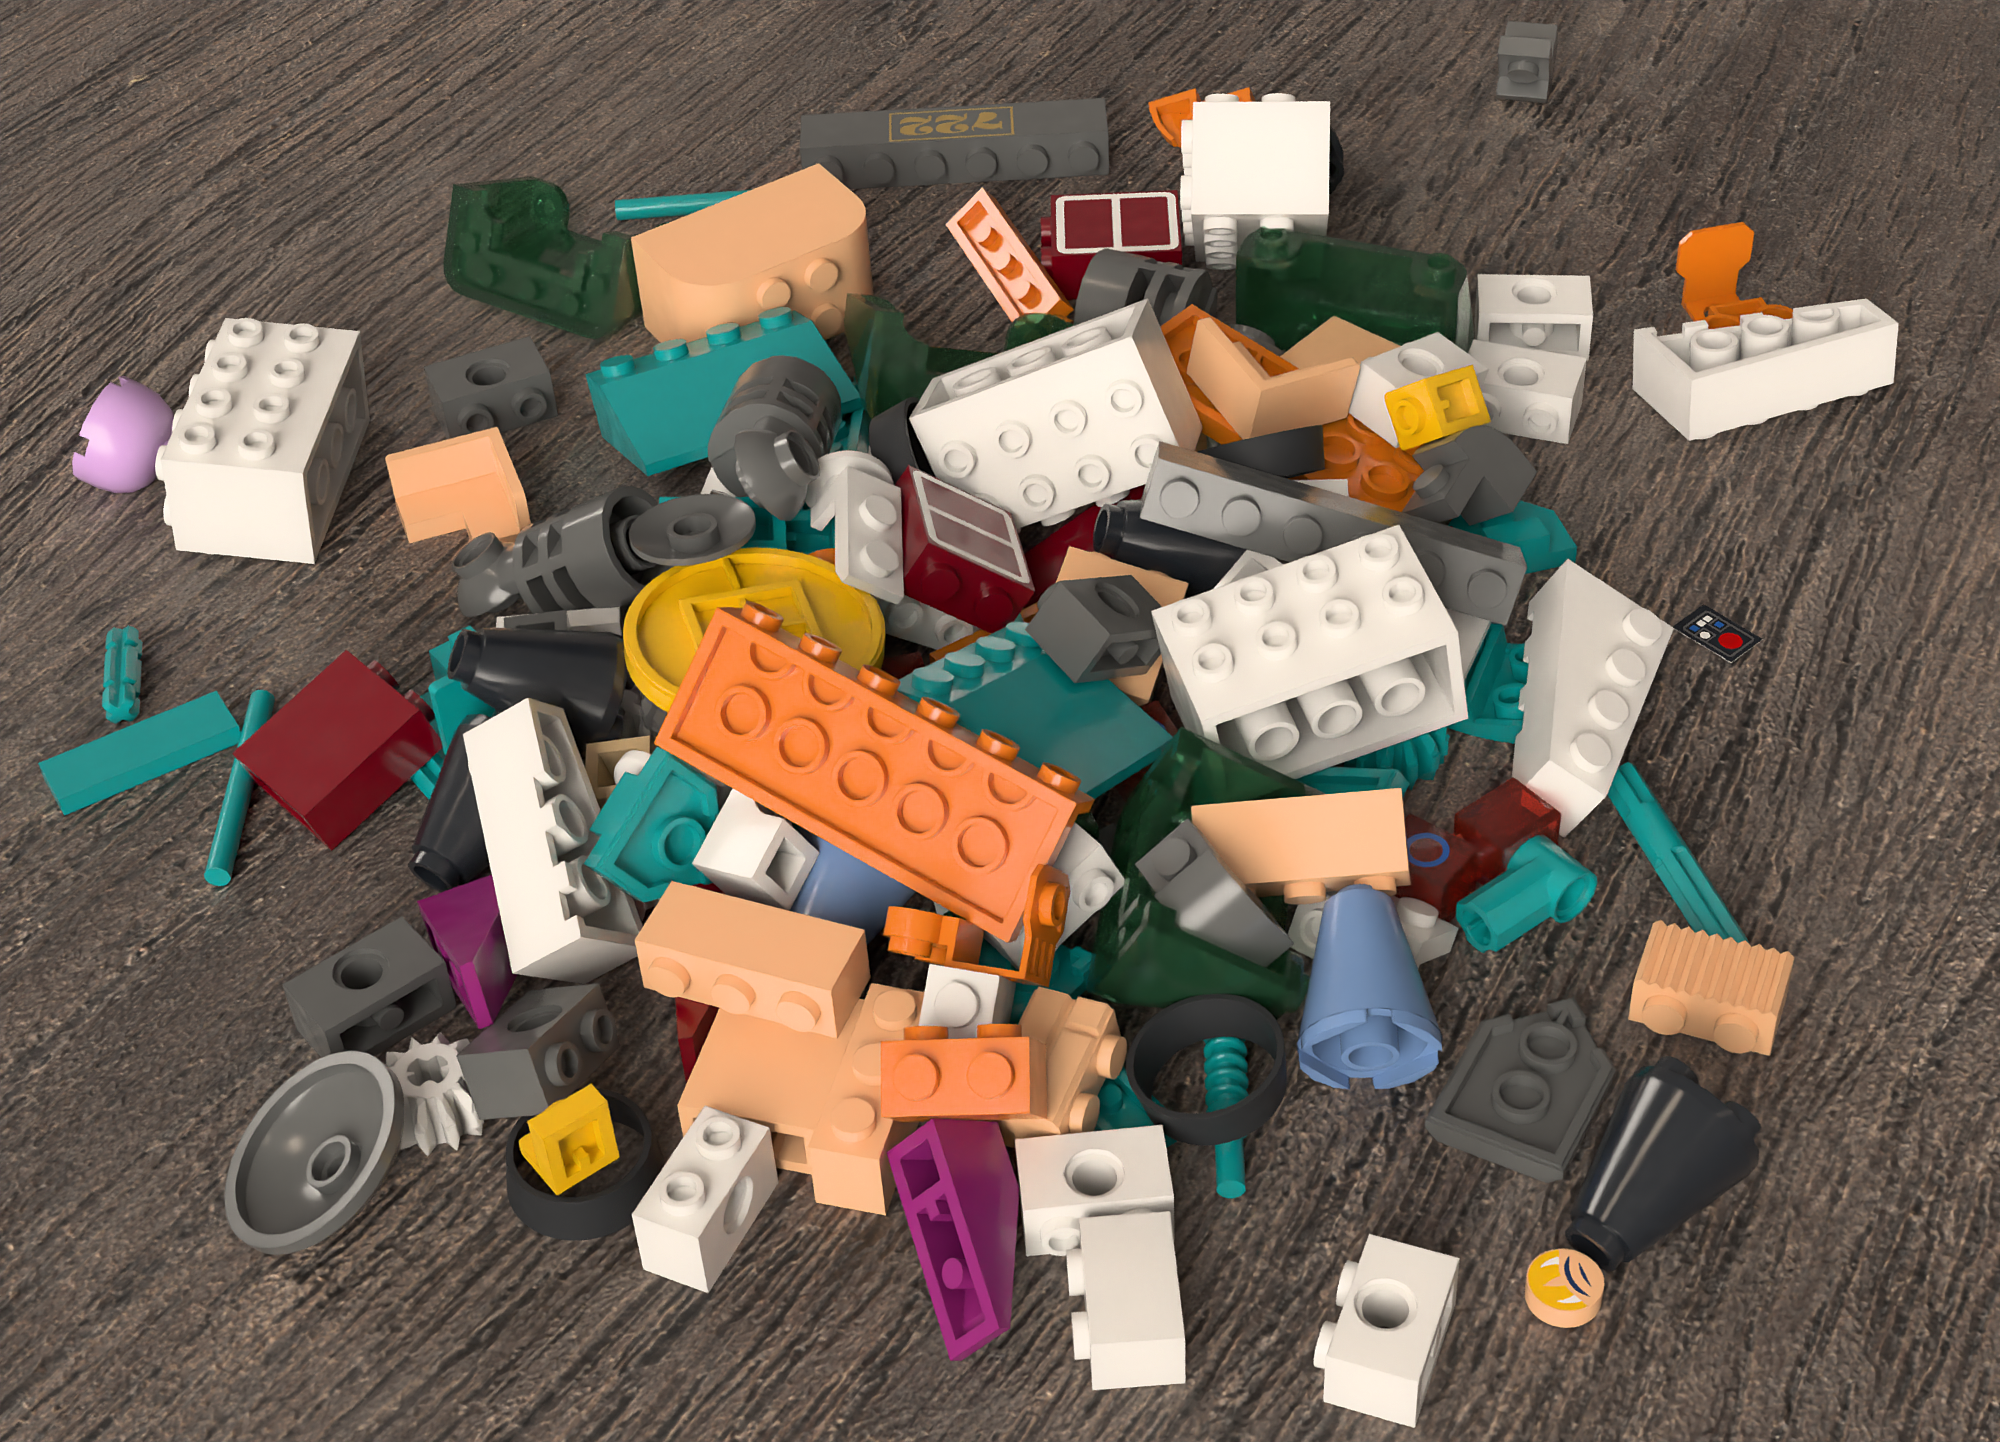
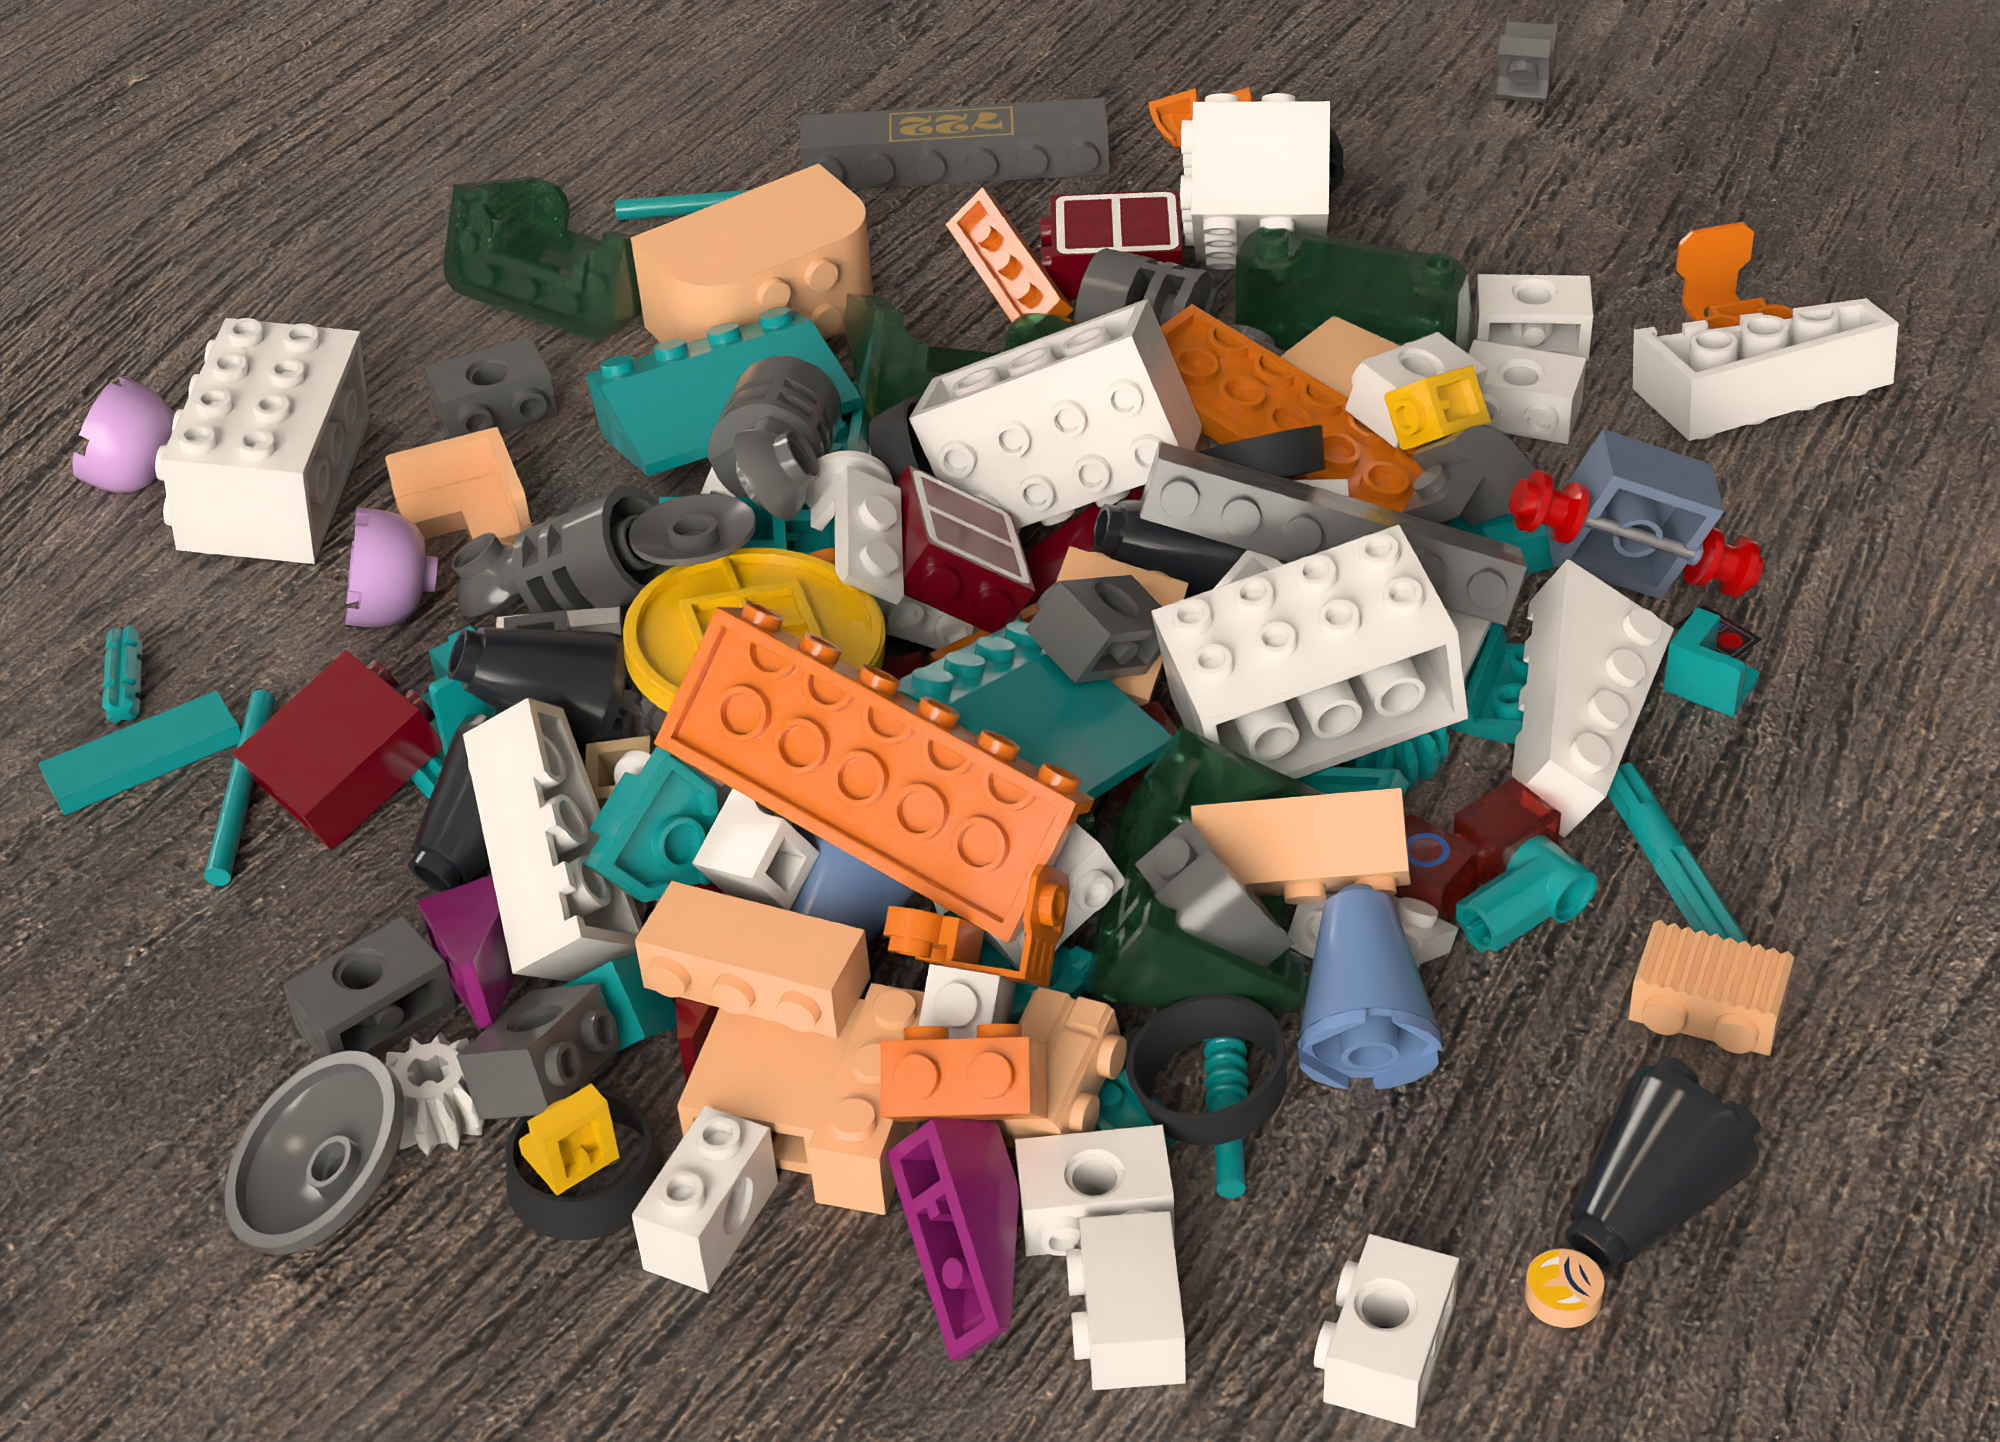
(387, 569): none -> lavender cylinder
(636, 1010): none -> teal panel
(1262, 403): light nougat panel -> none
(1525, 1091): dark grey tile -> none
(1638, 519): none -> sand blue brick
(1702, 673): none -> teal panel

